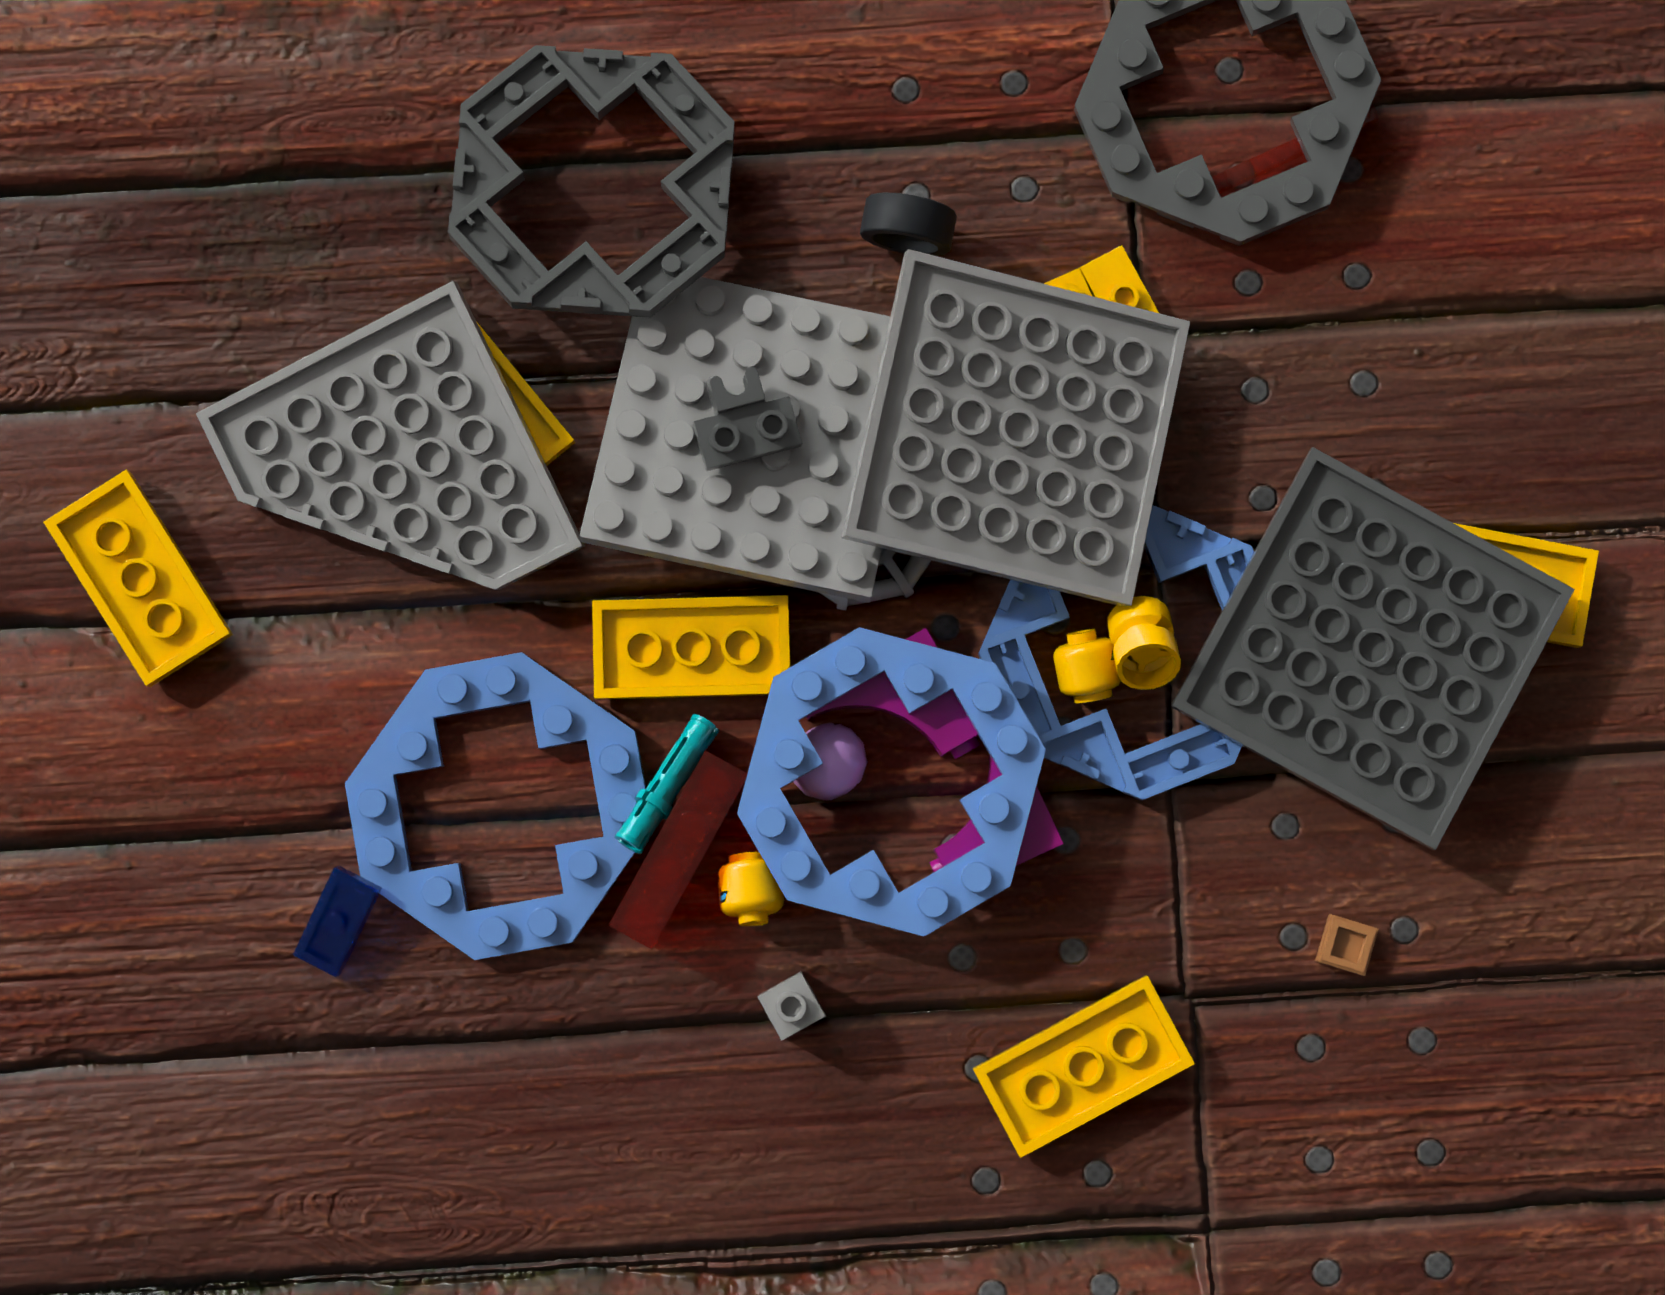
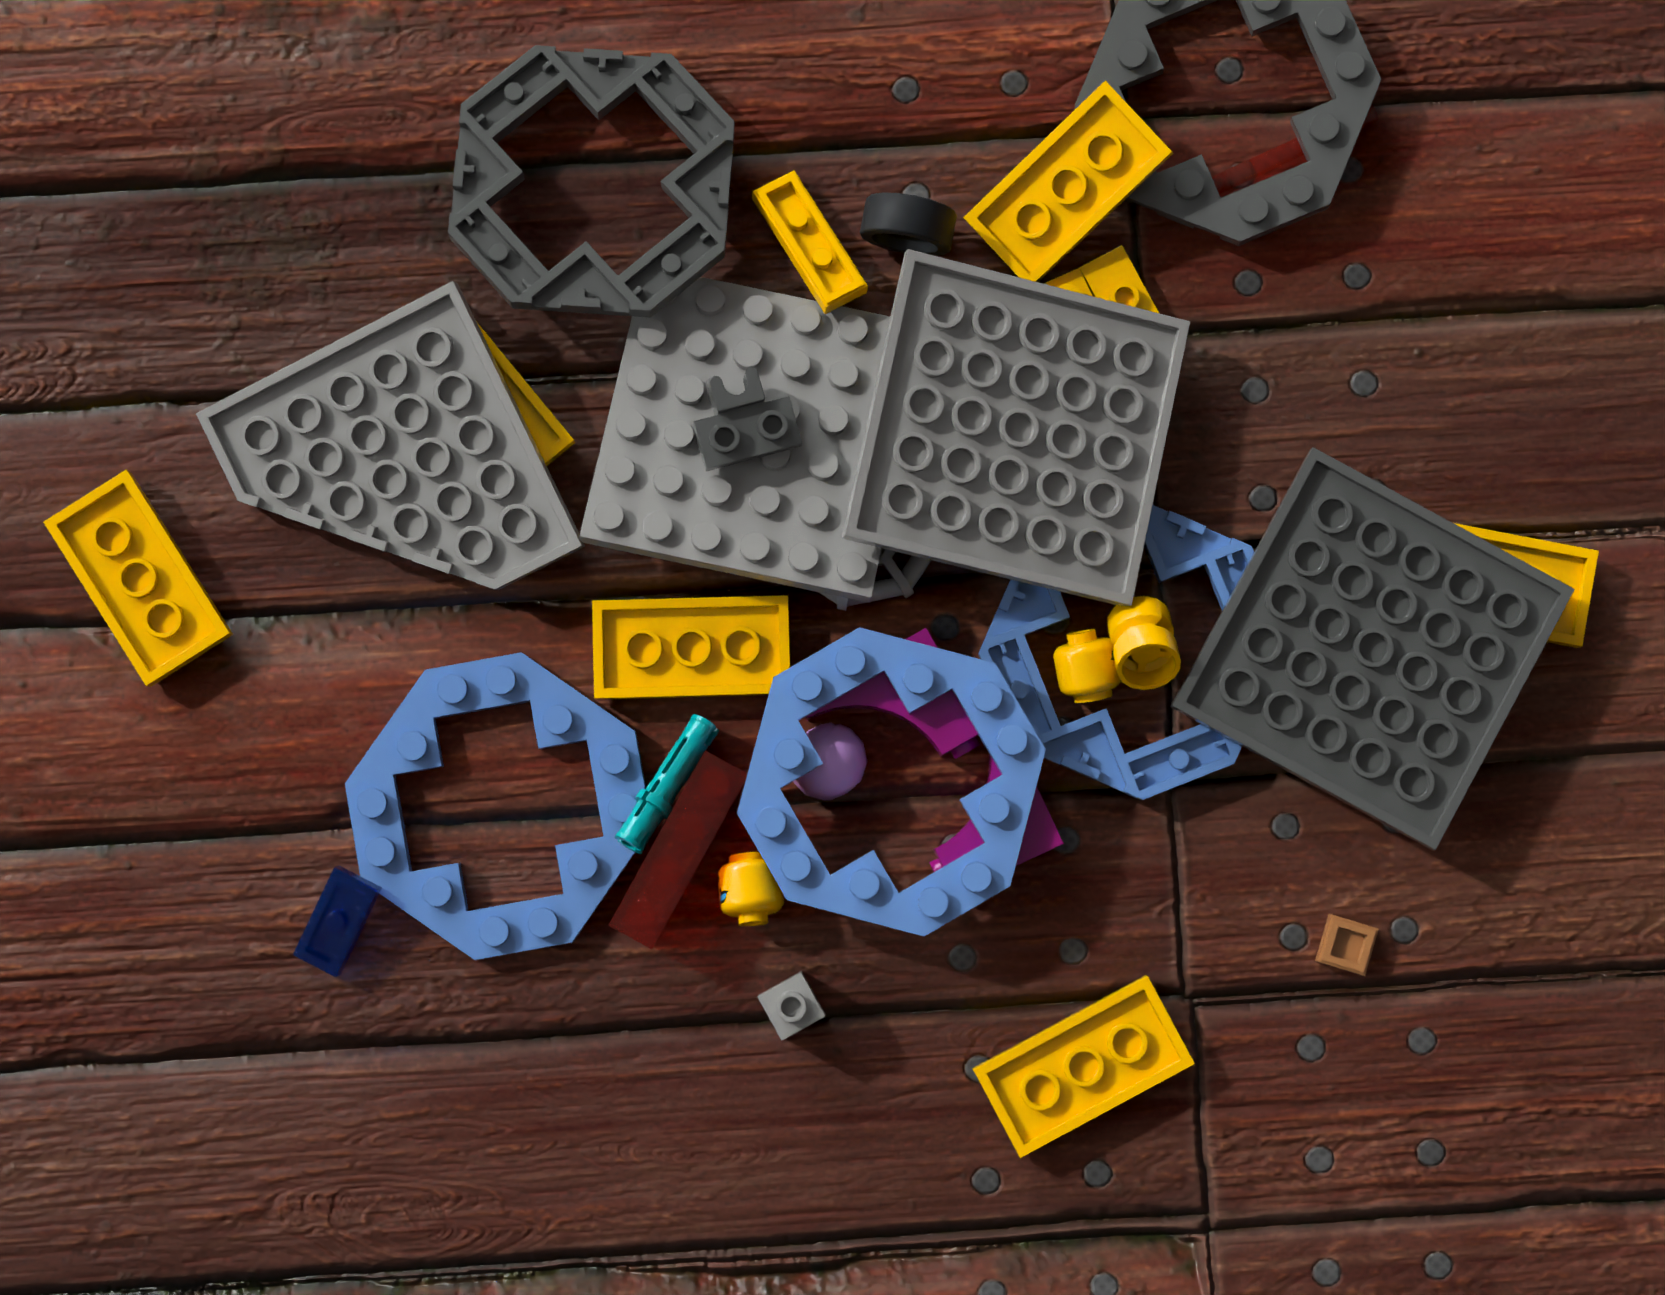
(809, 242): none -> yellow tile
(1068, 184): none -> yellow plate

